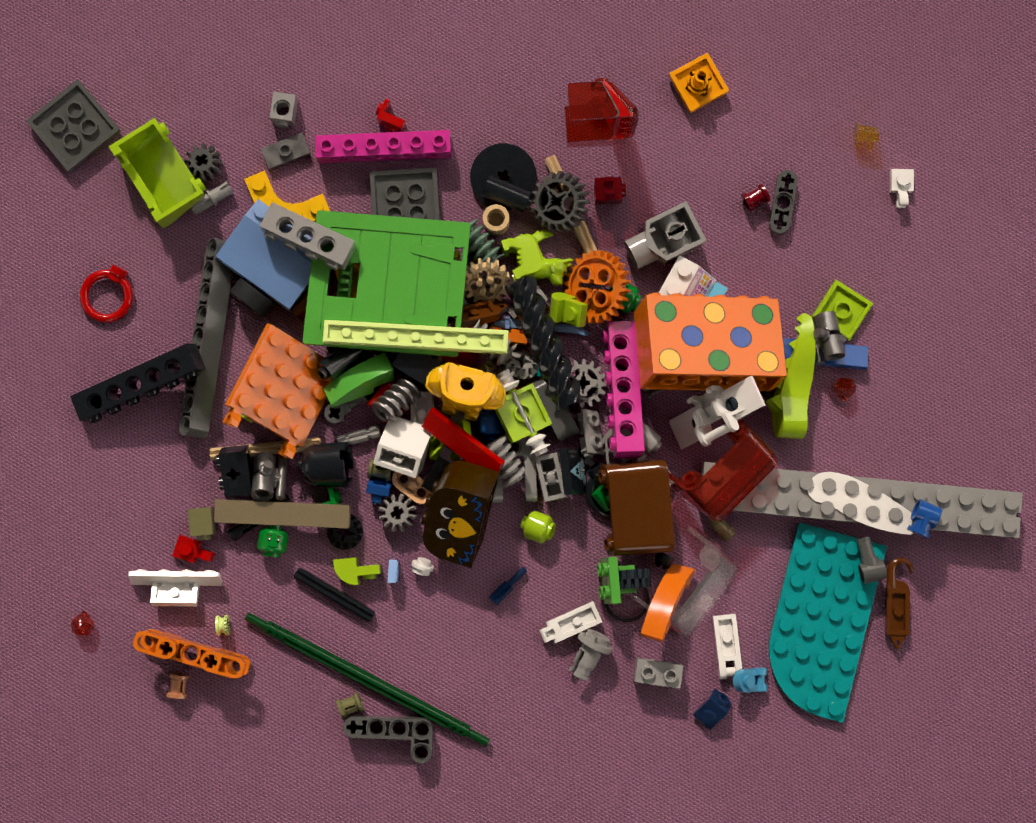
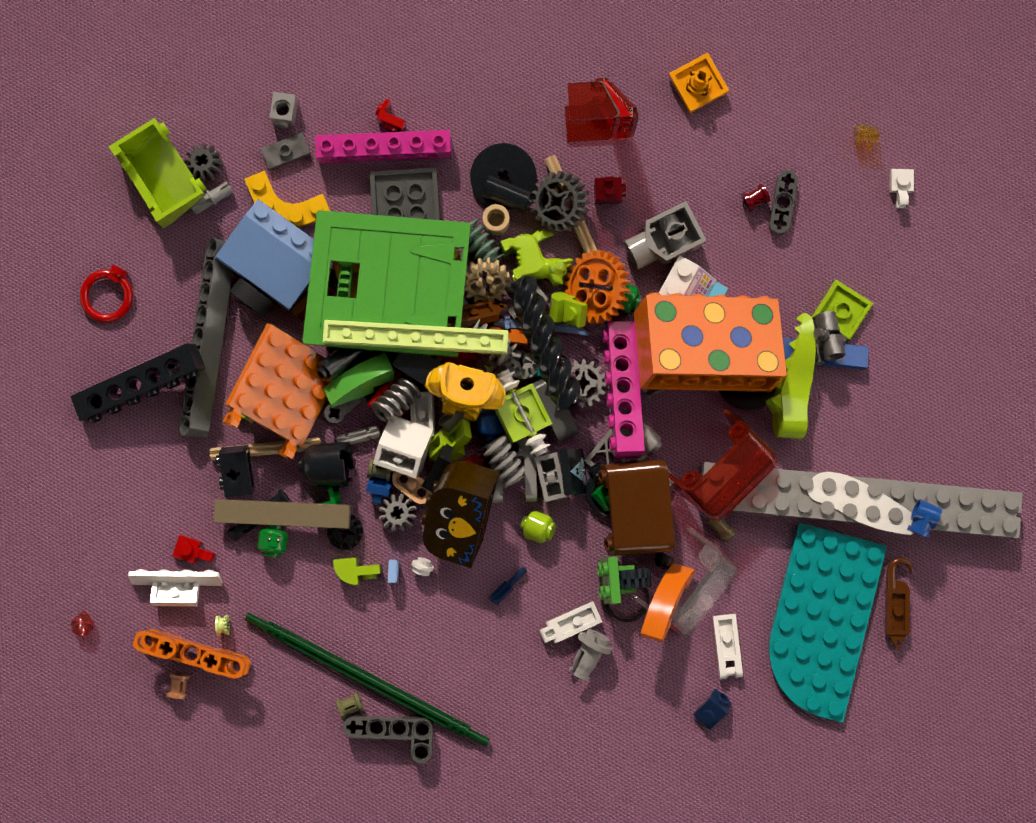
(73, 126): dark grey plate -> none
(202, 523): olive brick -> none
(268, 477): flat silver pin -> none
(279, 216): light grey brick -> none
(334, 594): black axle -> none
(460, 441): red tile -> none
(589, 425): light grey hinge -> none
(658, 672): light grey brick -> none
(713, 405): white piece -> none
(745, 680): dark azure plate -> none
(844, 388): clear red plate -> none
(871, 567): dark grey pin -> none

